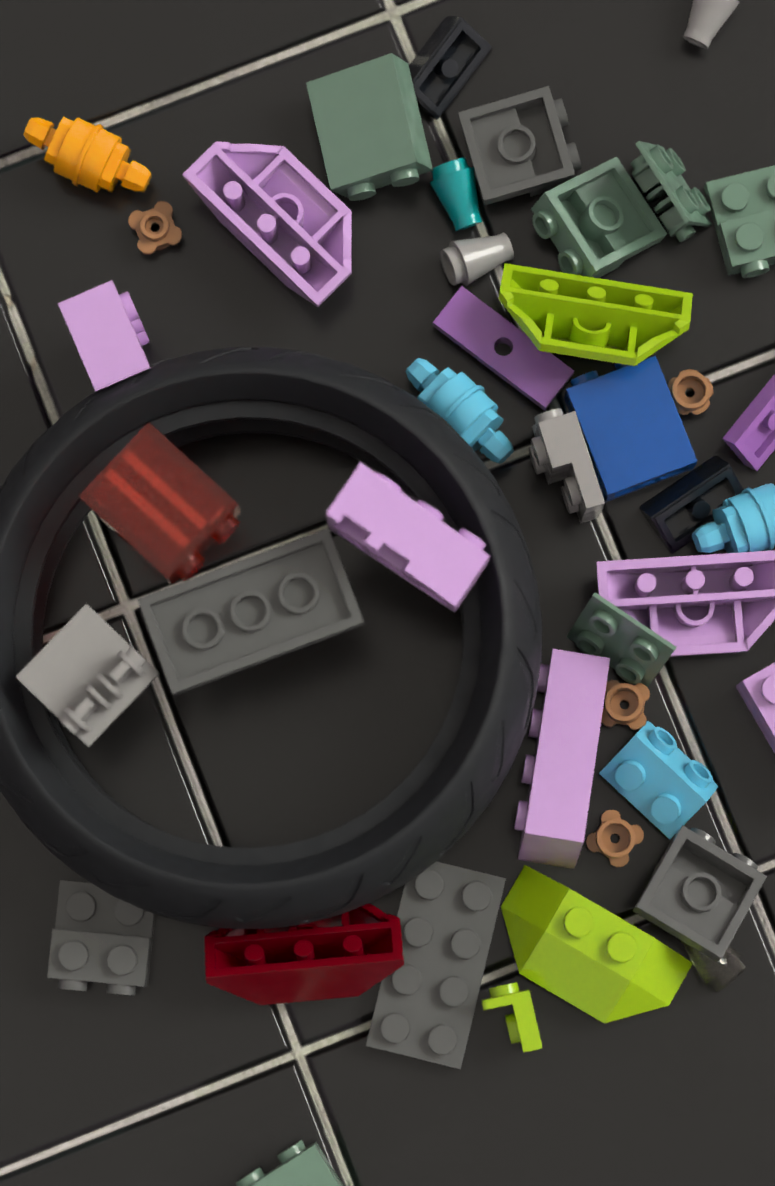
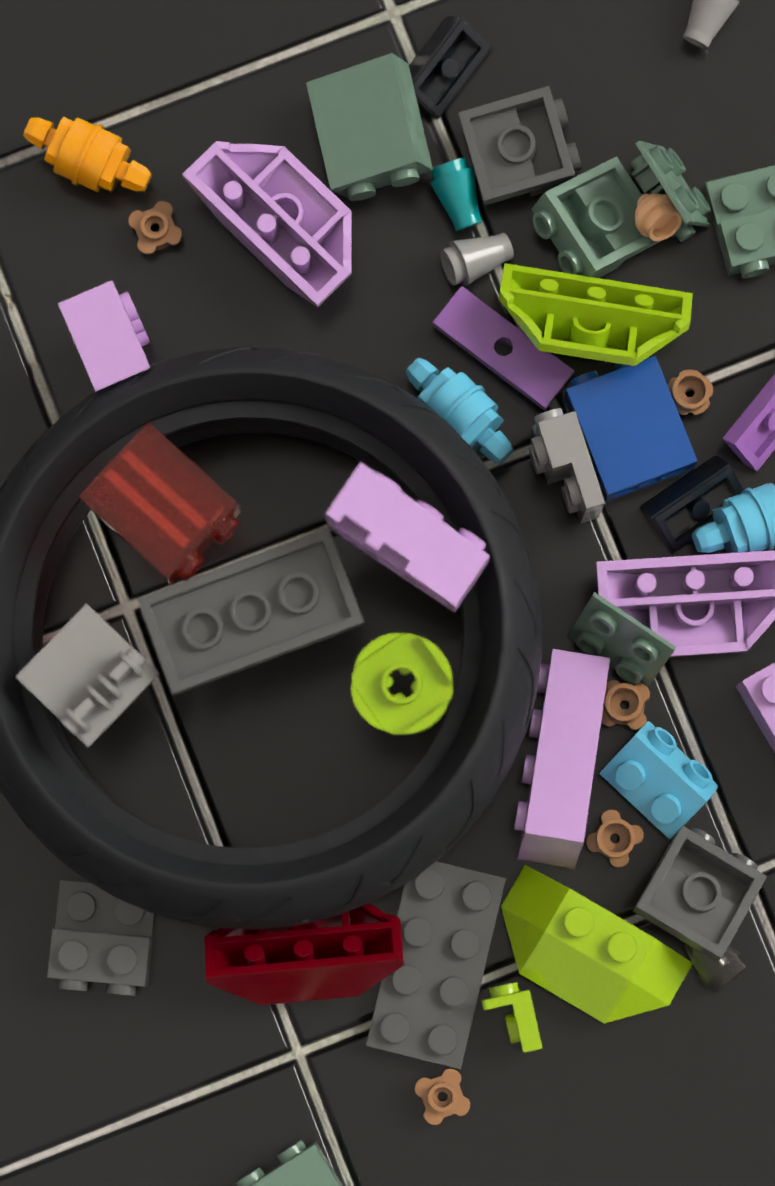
(373, 678): none -> lime plate
(437, 1109): none -> medium nougat plate
(656, 216): none -> light nougat plate

